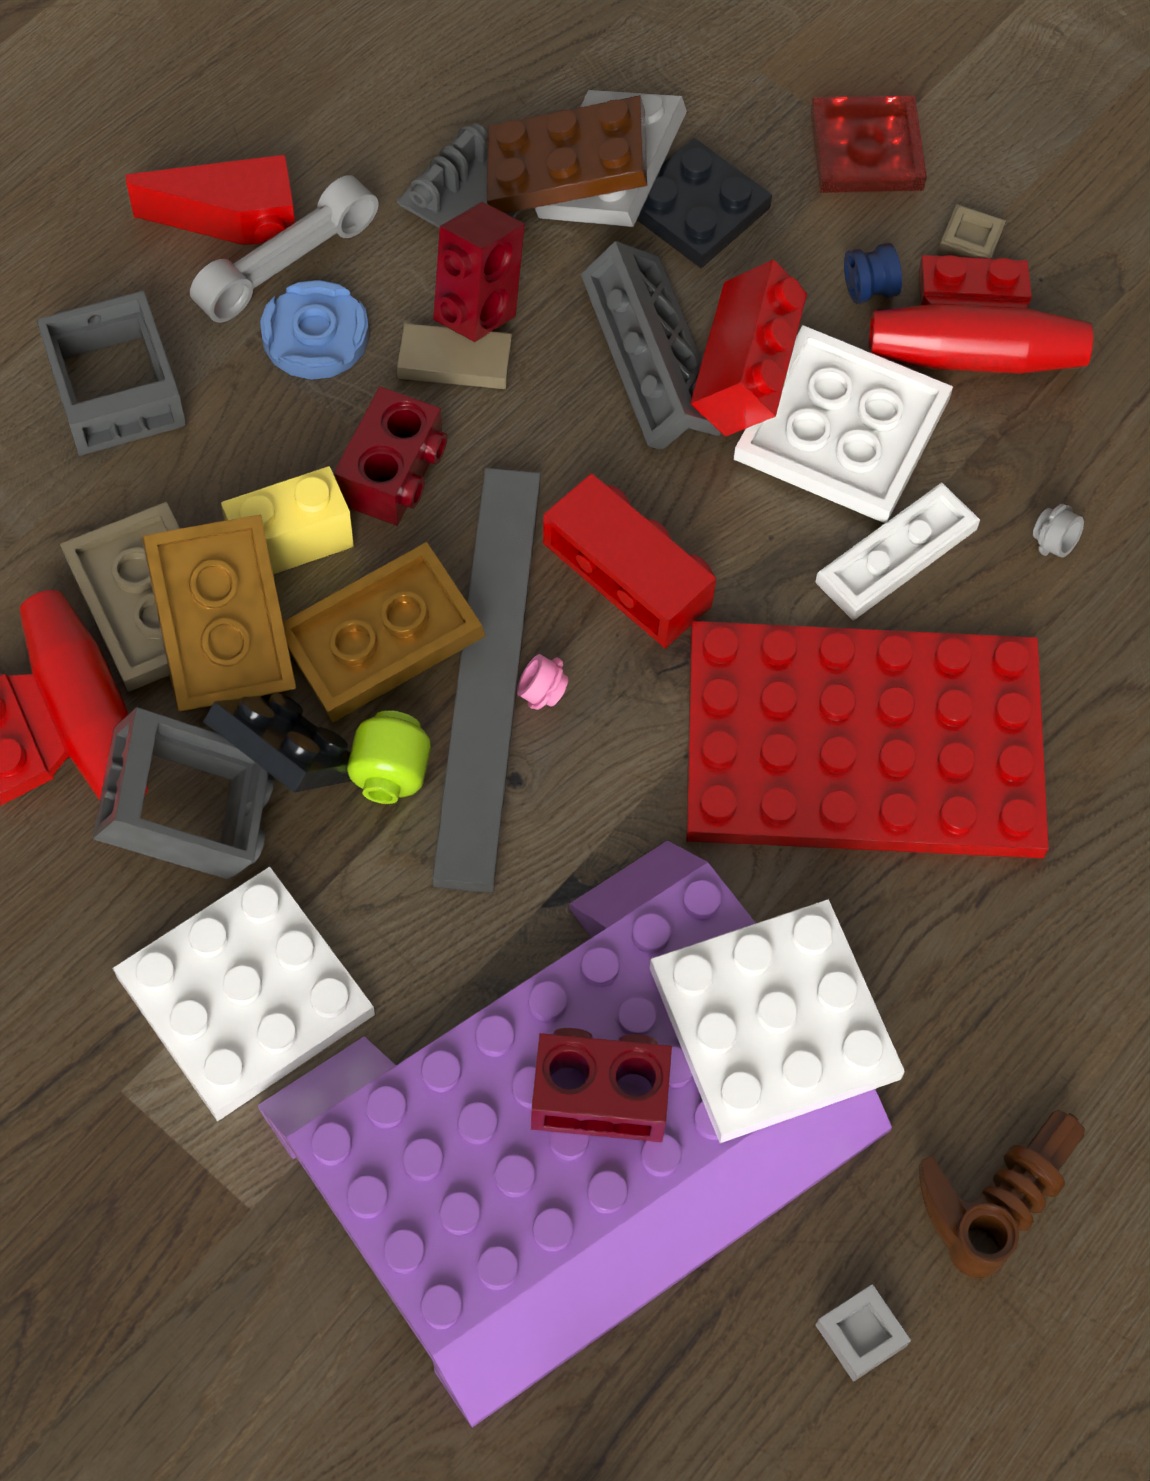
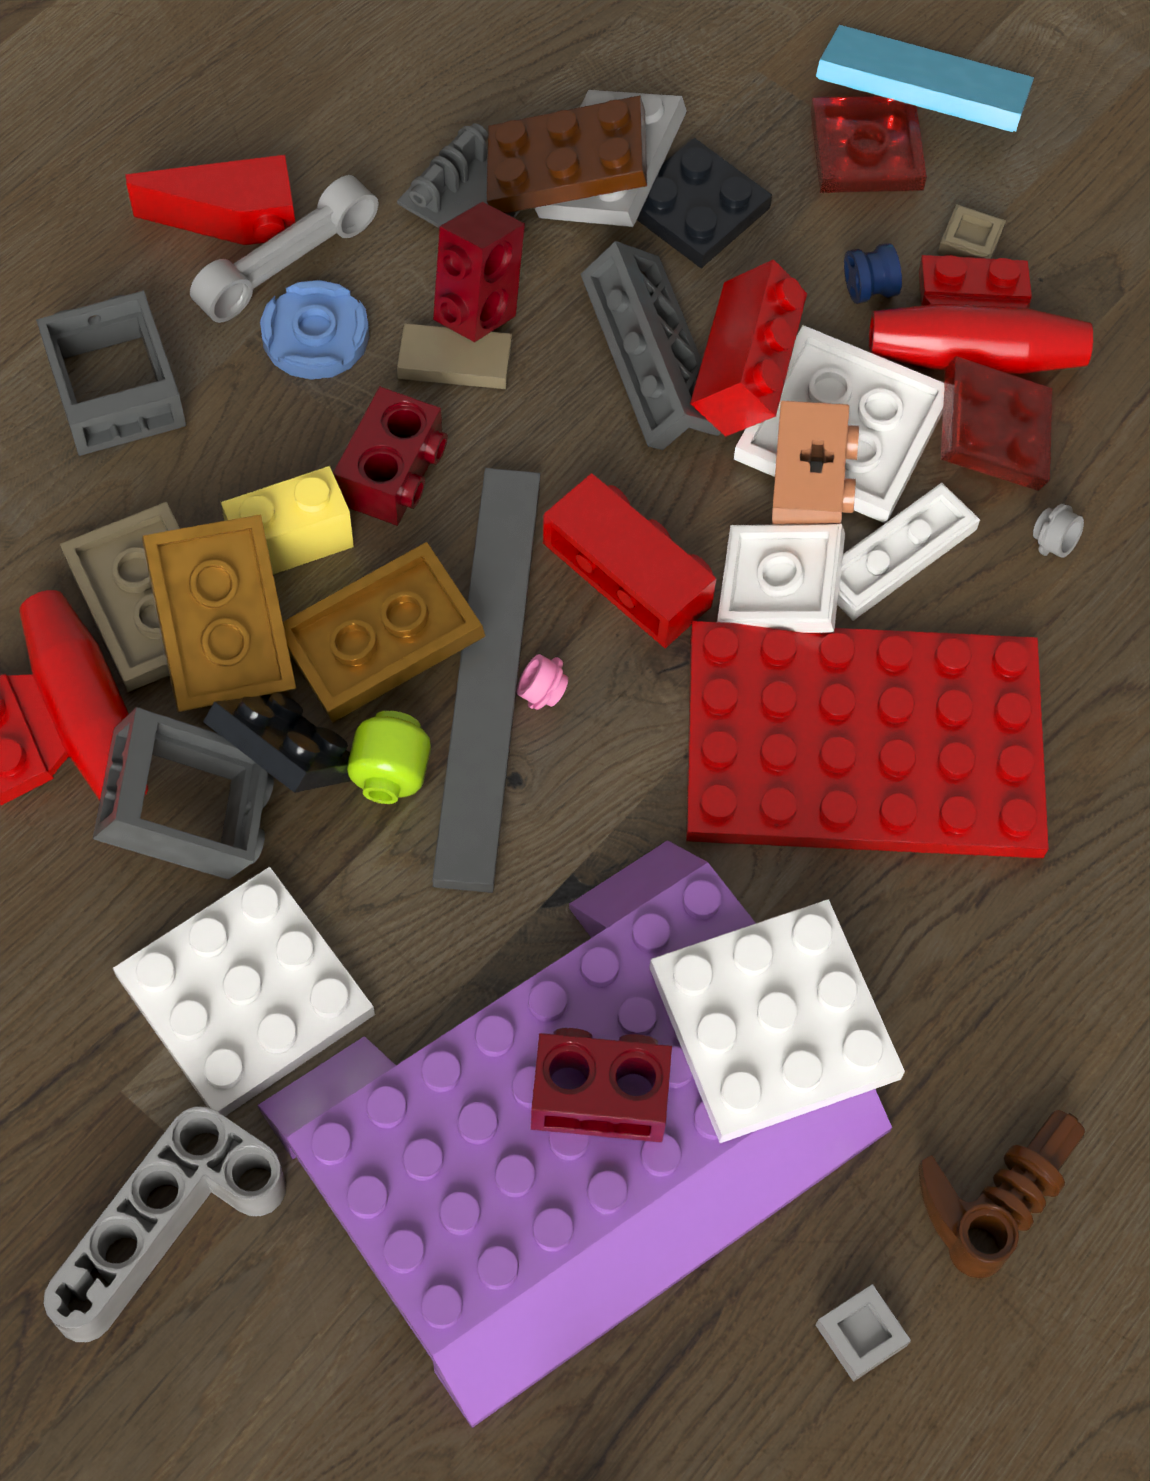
(158, 1228): none -> light grey beam
(783, 576): none -> white plate
(820, 435): none -> nougat brick
(925, 78): none -> medium azure tile
(996, 423): none -> clear red plate

